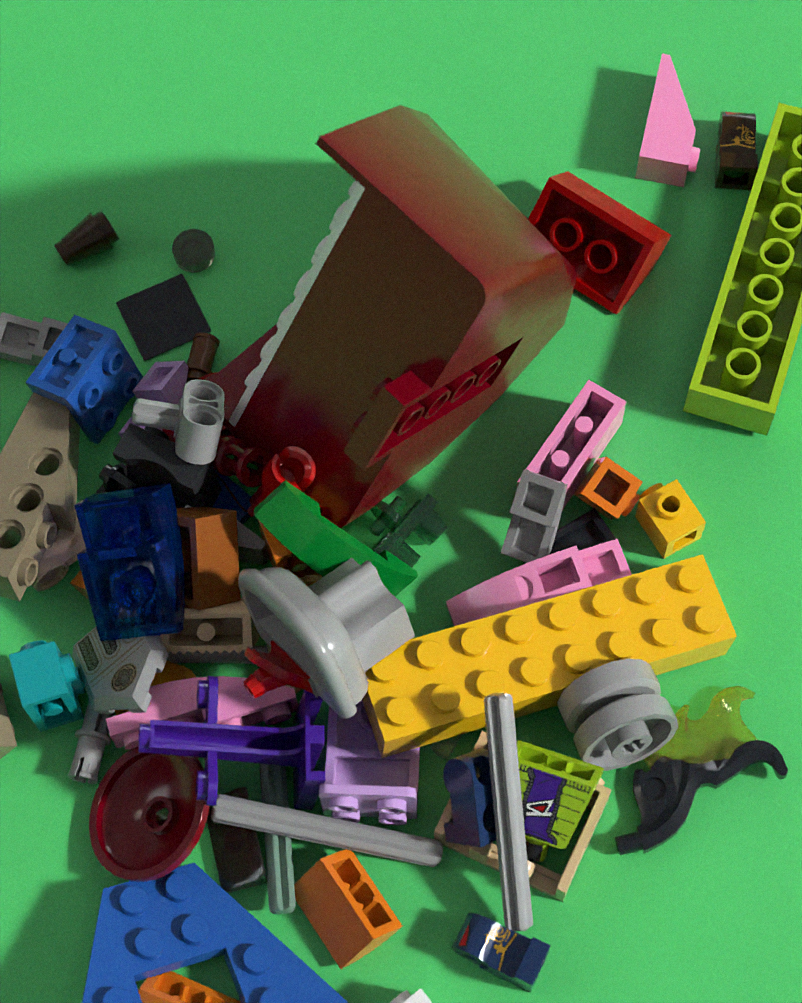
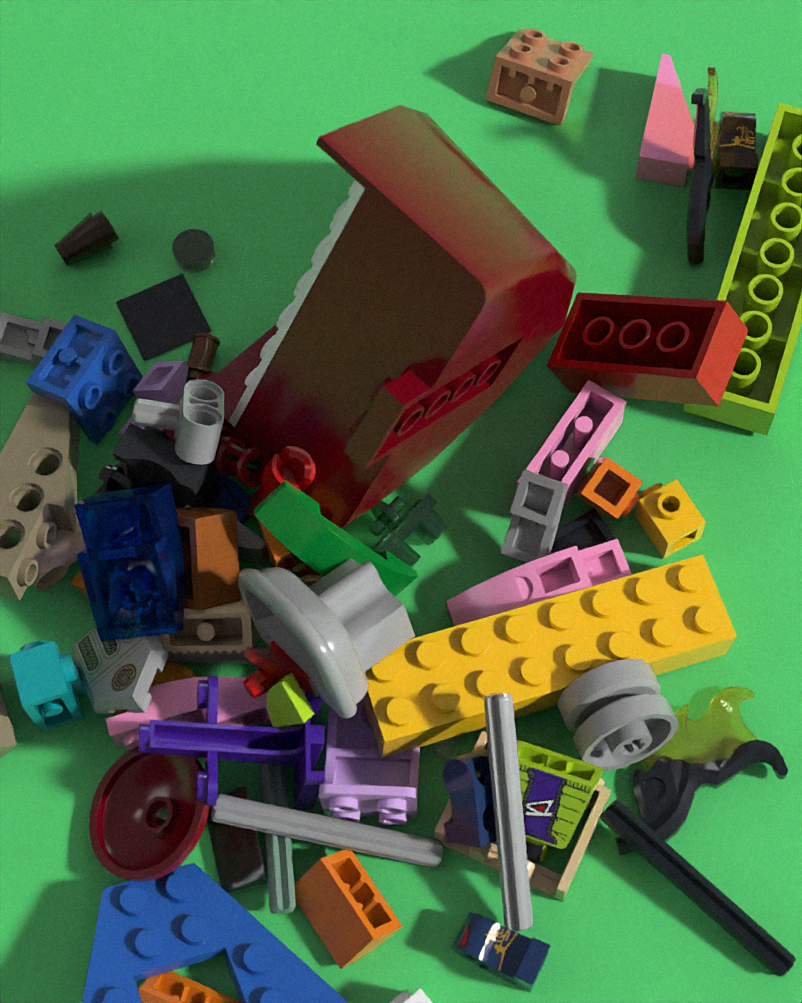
(90, 746): light grey axle -> none
(287, 703): none -> lime tile
(537, 75): none -> nougat bracket
(599, 237): red slope -> none
(649, 347): none -> red brick
(698, 888): none -> black axle
(704, 166): none -> black piece

